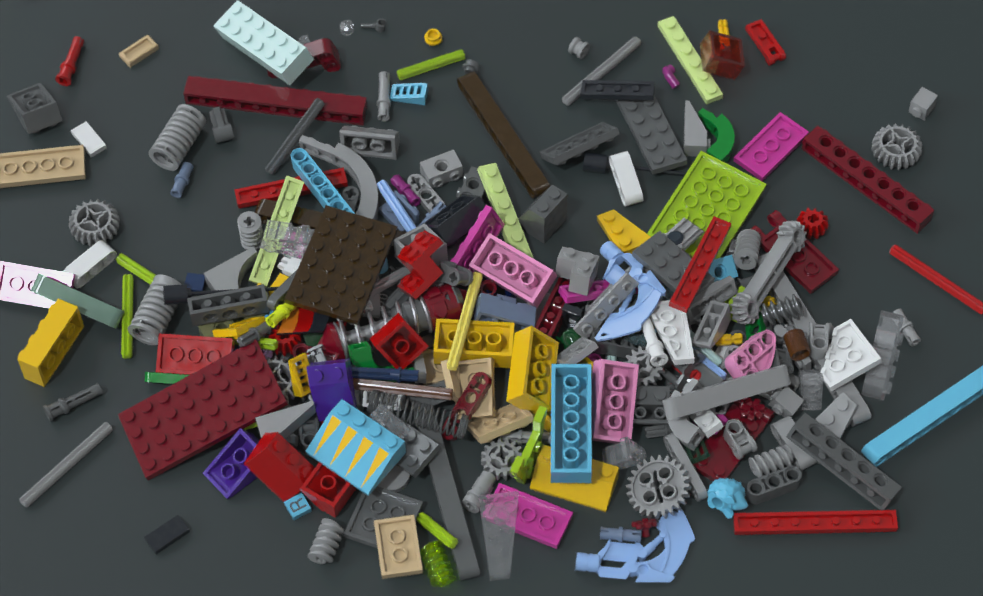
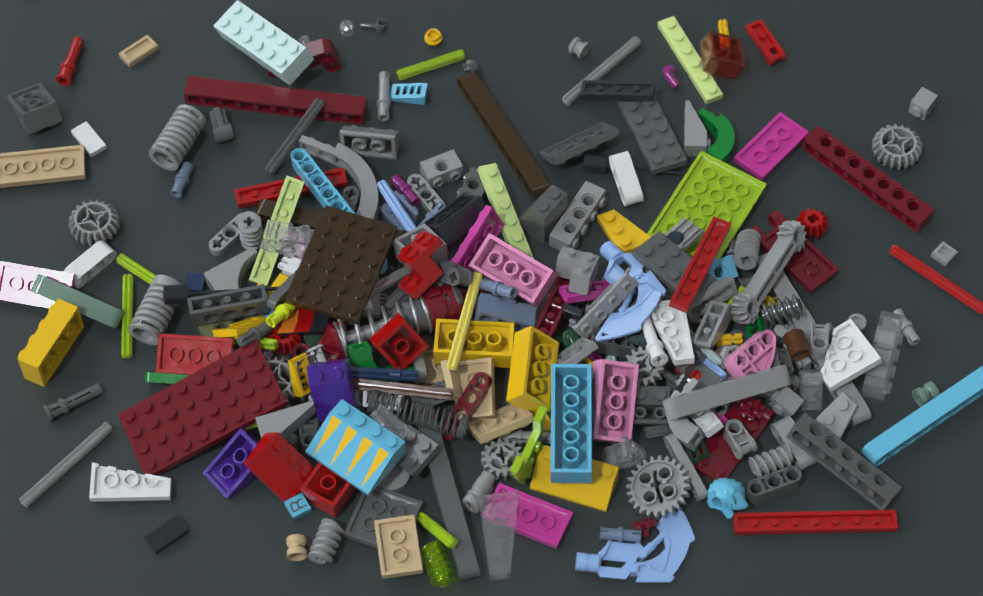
(121, 485): none -> white wing
(227, 242): none -> light grey beam
(296, 547): none -> tan wheel
(498, 288): none -> sand blue pin
(587, 194): none -> light grey brick
(859, 320): none -> light grey tile
(925, 394): none -> sand green wheel
(944, 254): none -> light grey tile

